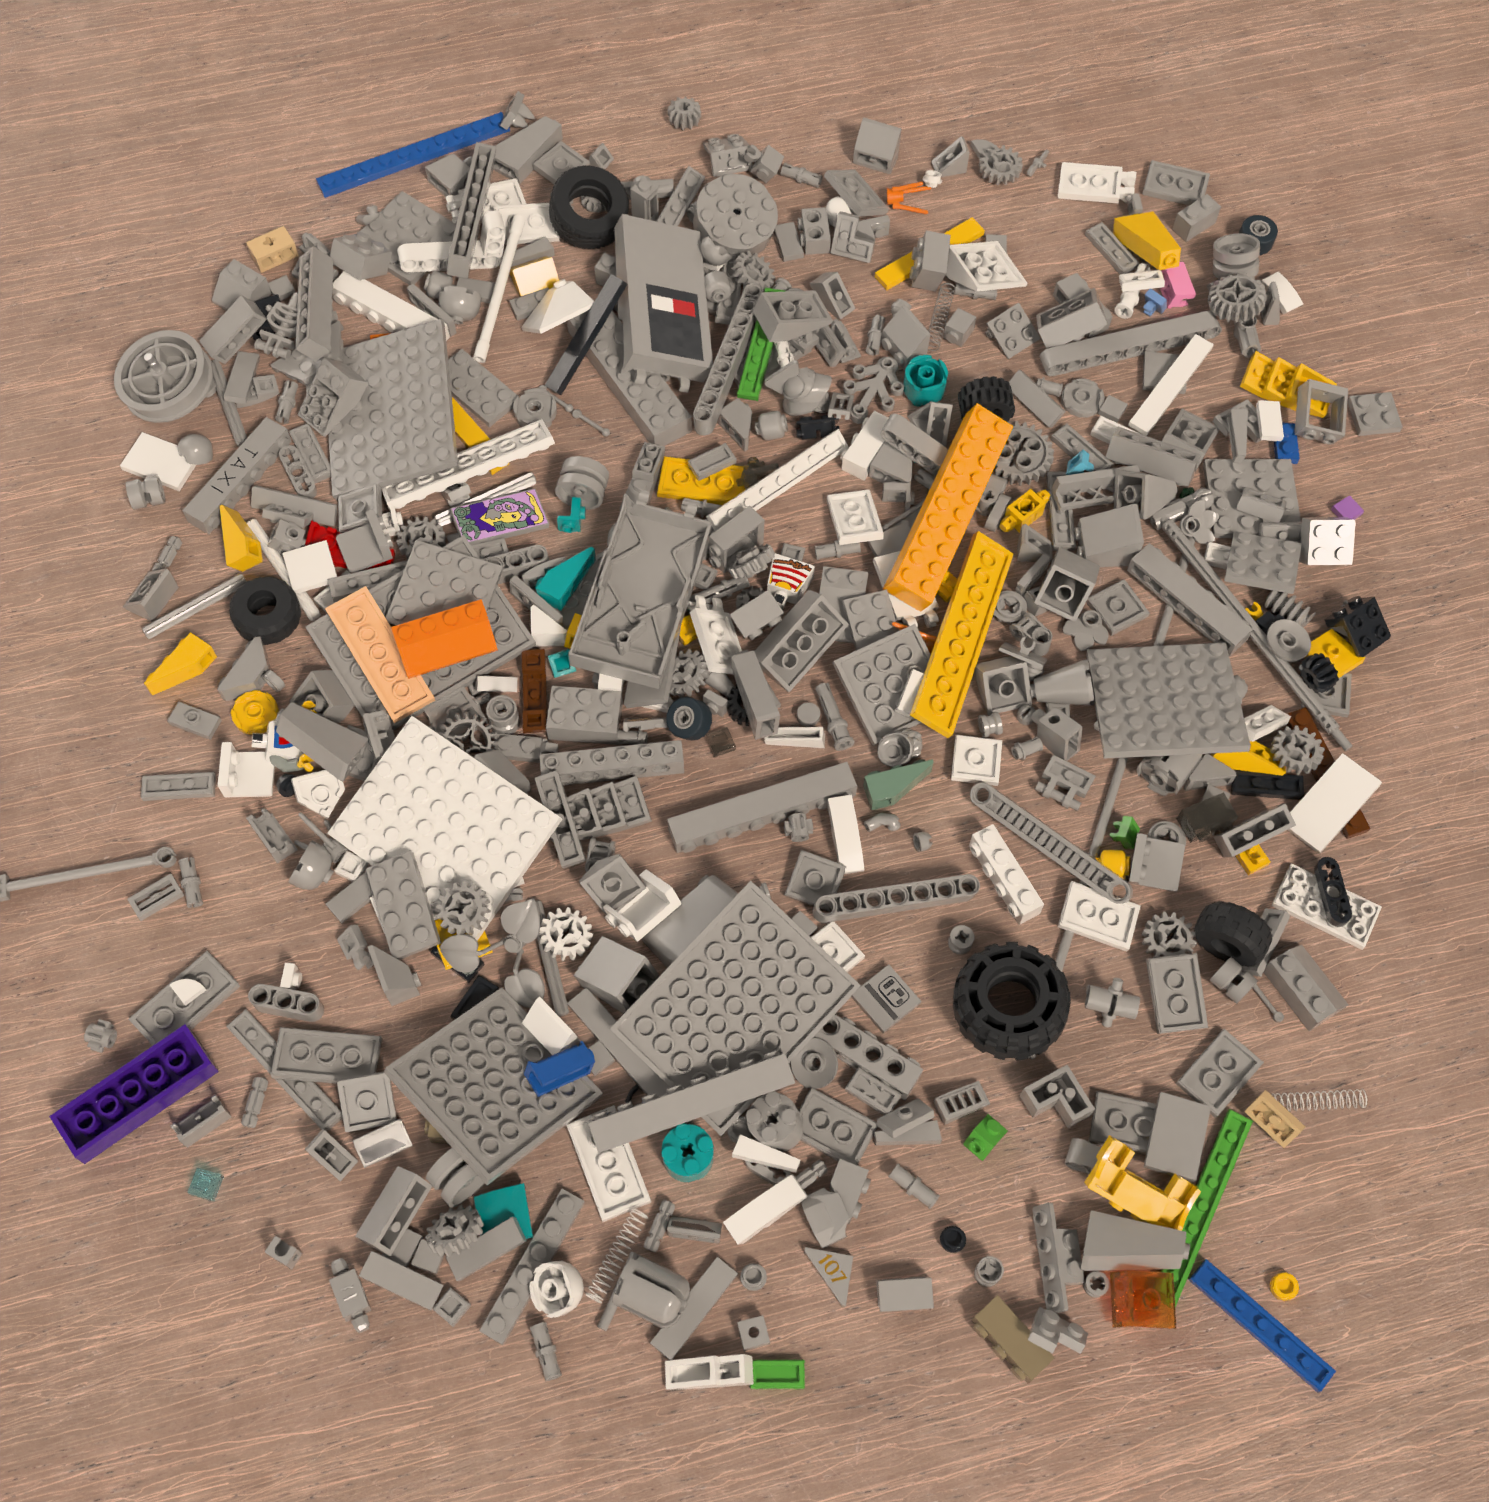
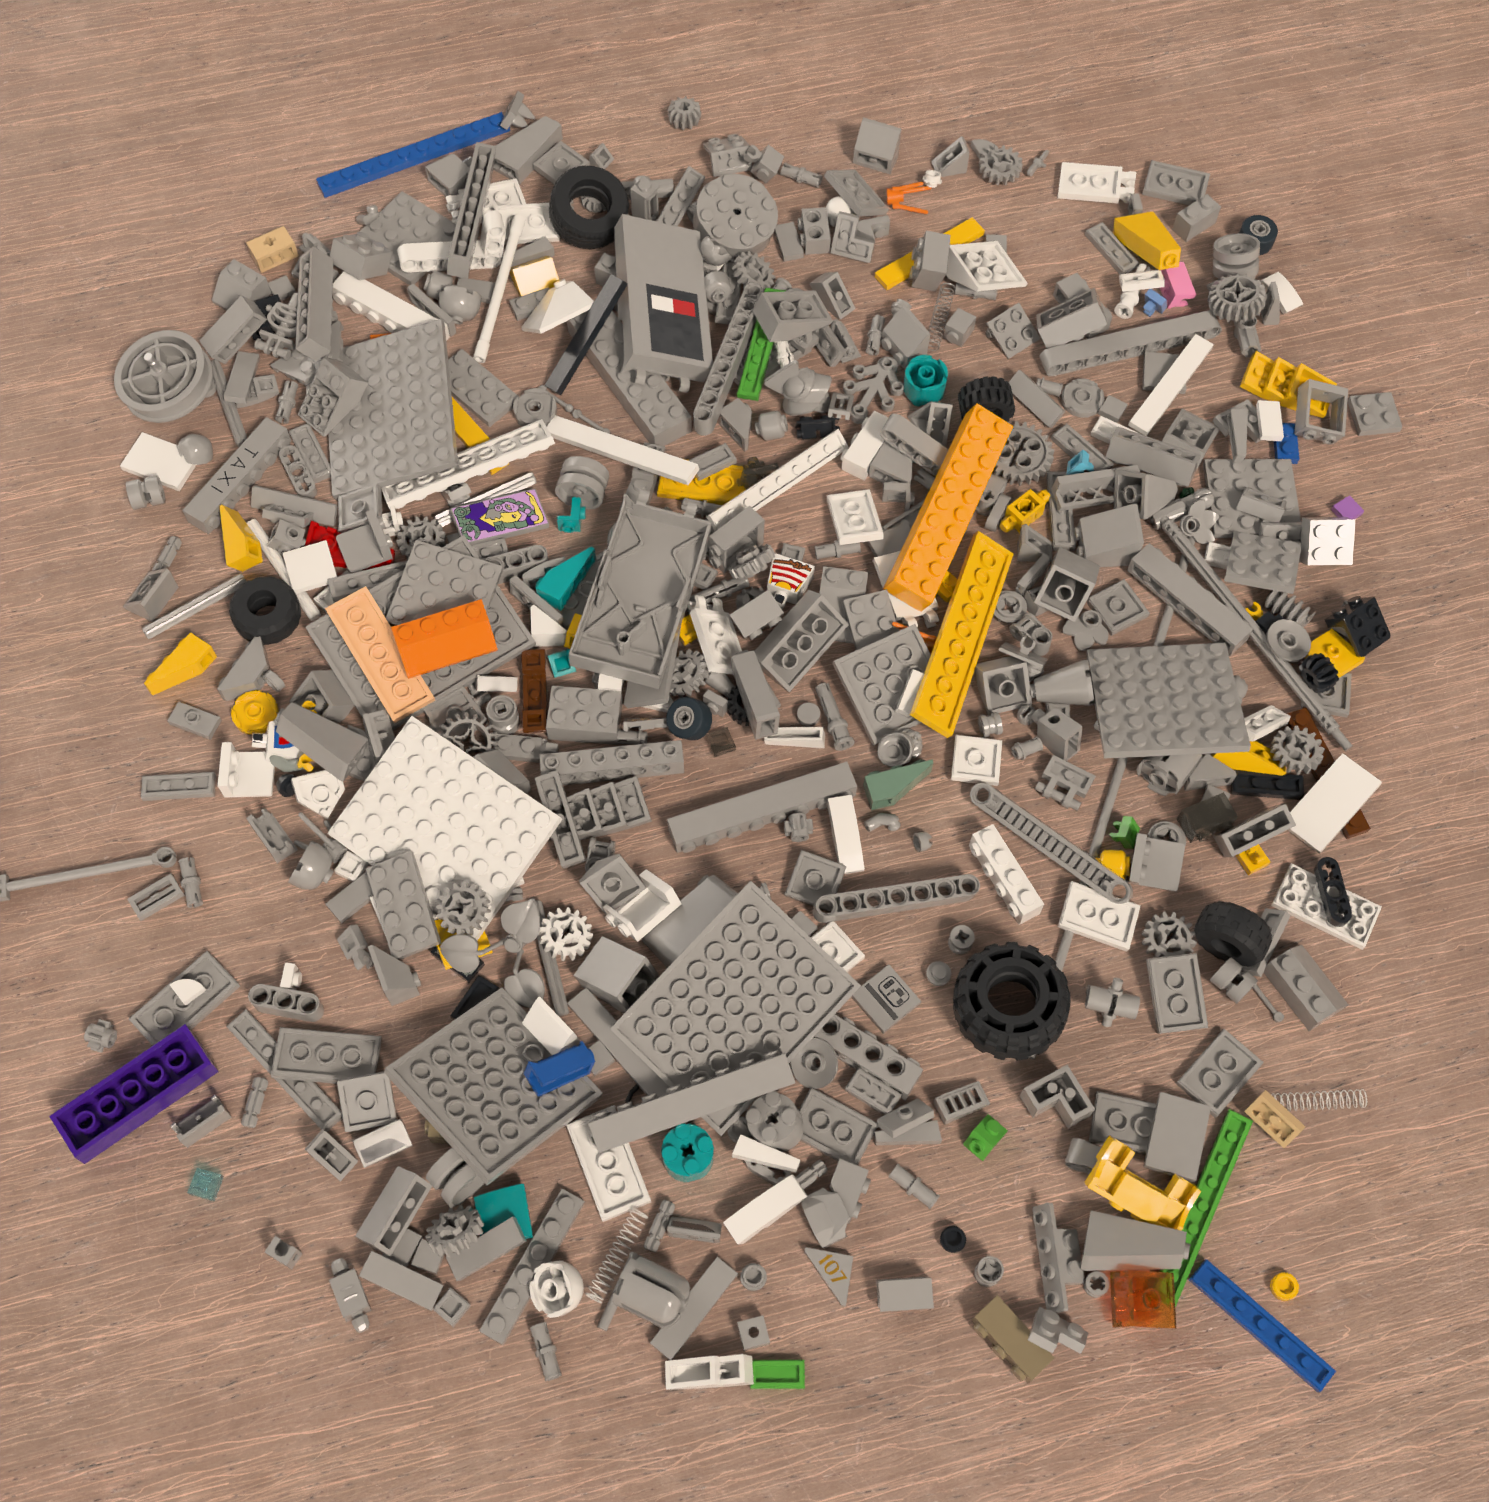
(623, 450): none -> white tile
(938, 973): none -> light grey plate

